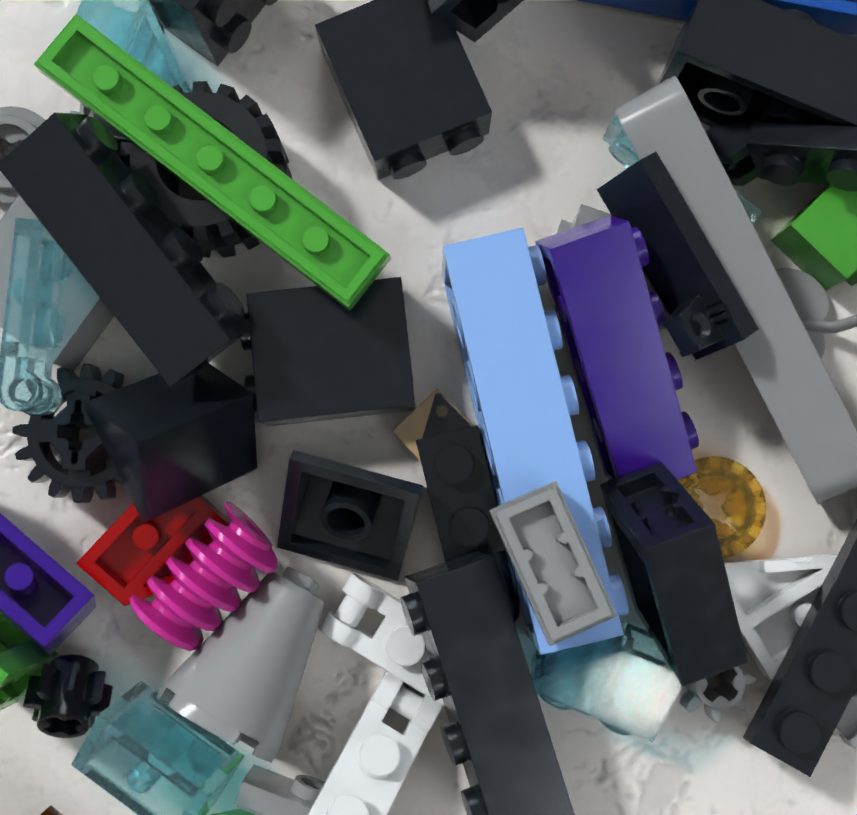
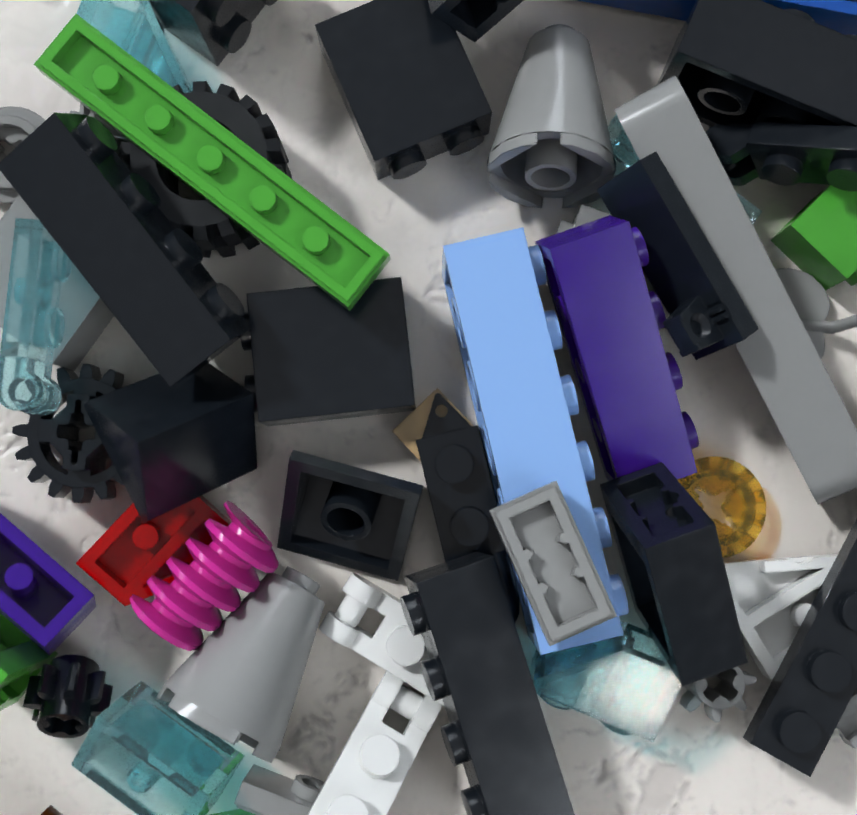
(553, 126): none -> light grey cone

